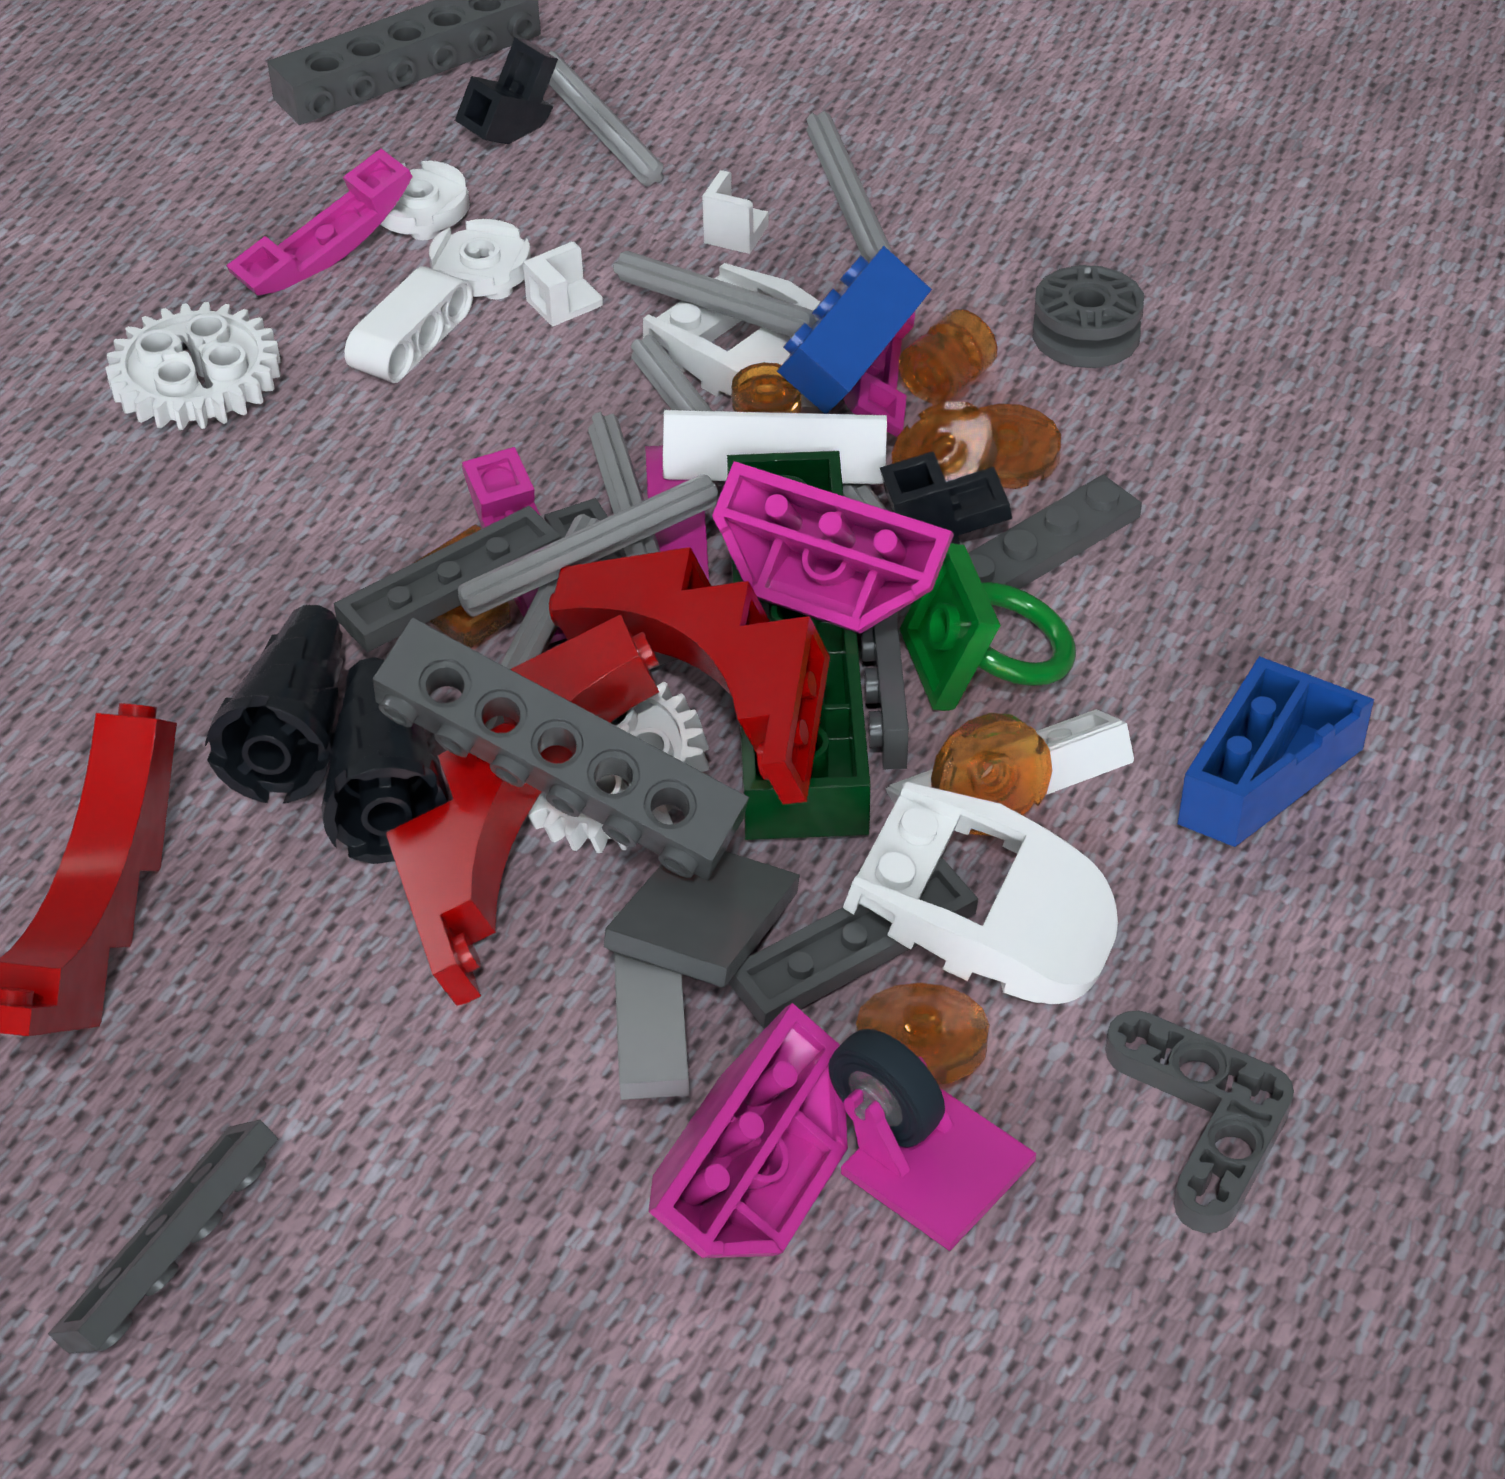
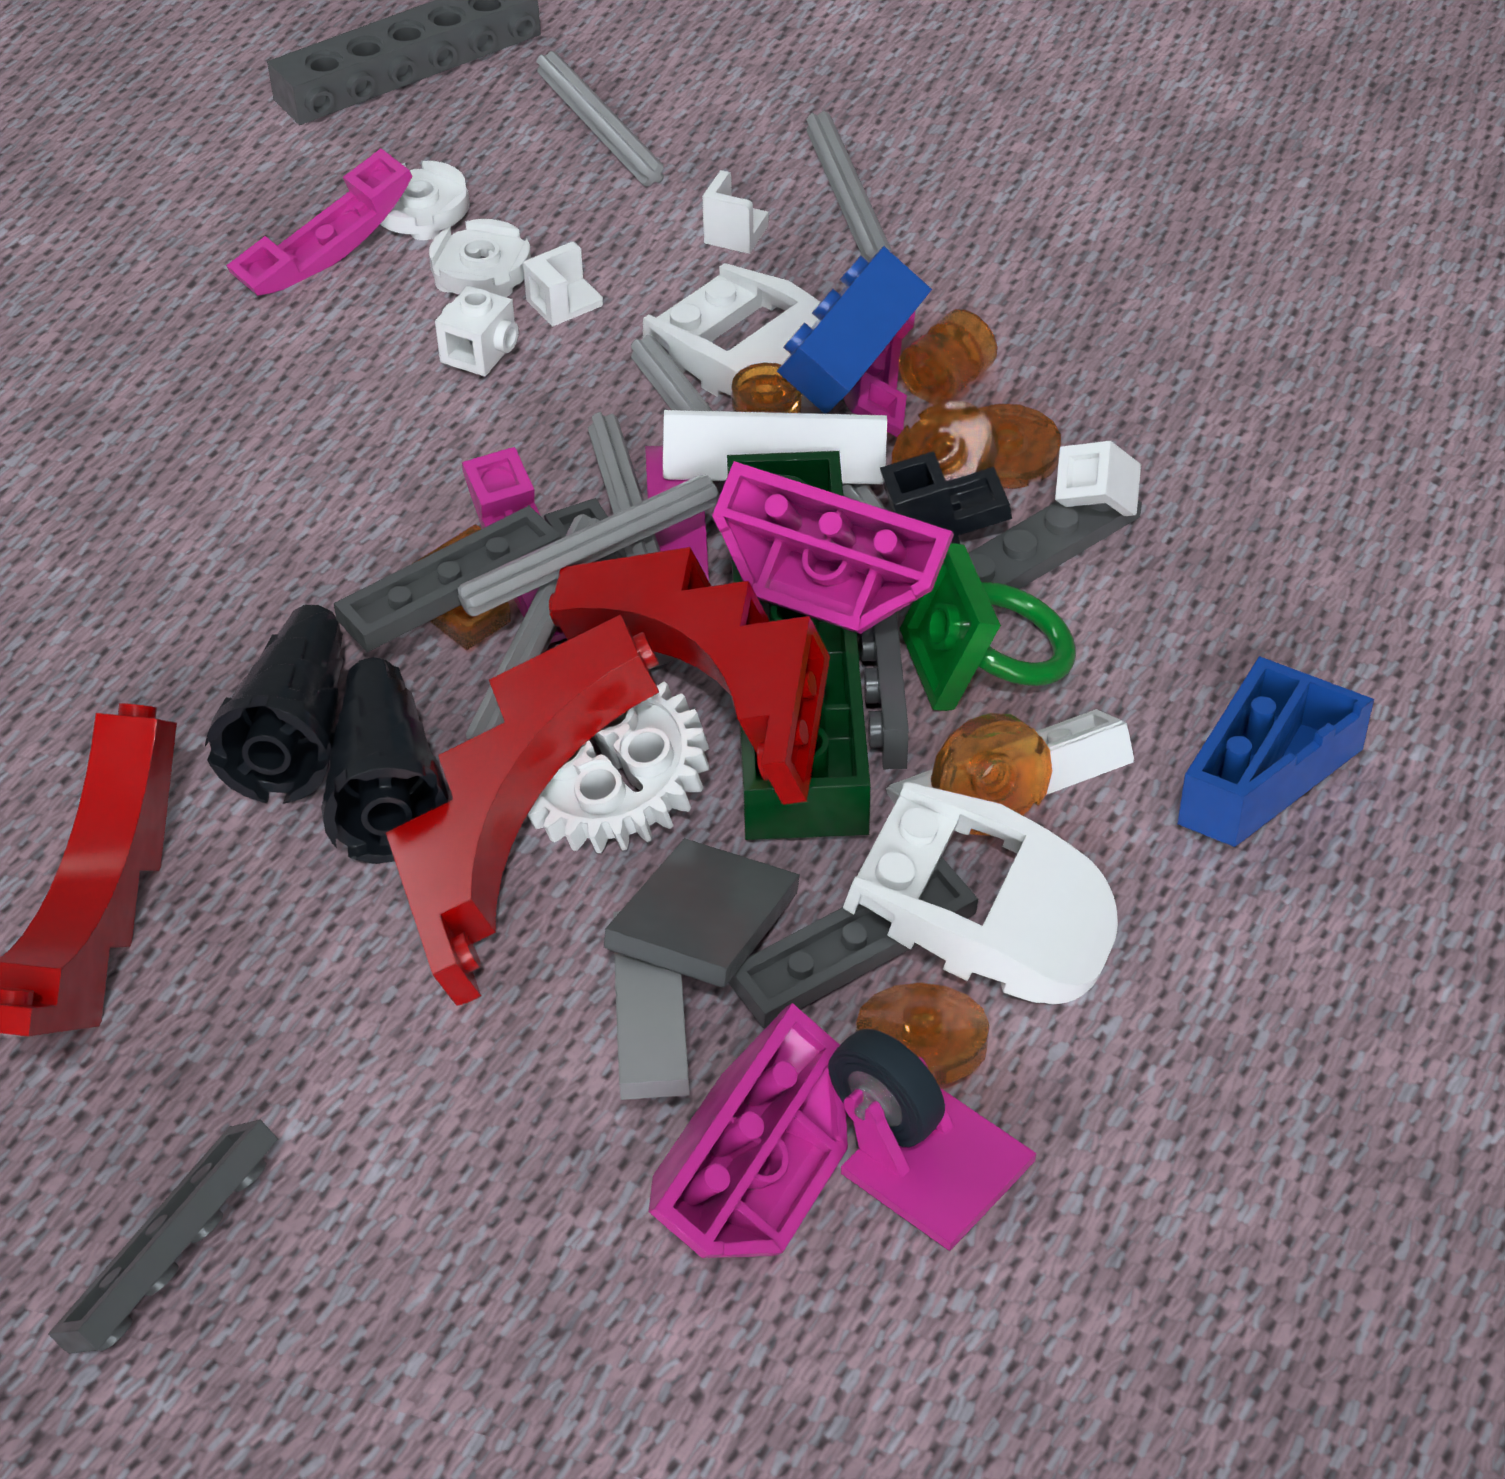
(161, 381): white gear -> none
(408, 324): white beam -> none
(430, 660): dark grey brick -> none
(476, 330): none -> white brick
(515, 103): black brick -> none
(712, 294): light grey axle -> none
(1088, 316): dark grey wheel -> none
(1098, 475): none -> white panel
(1233, 1111): dark grey beam -> none

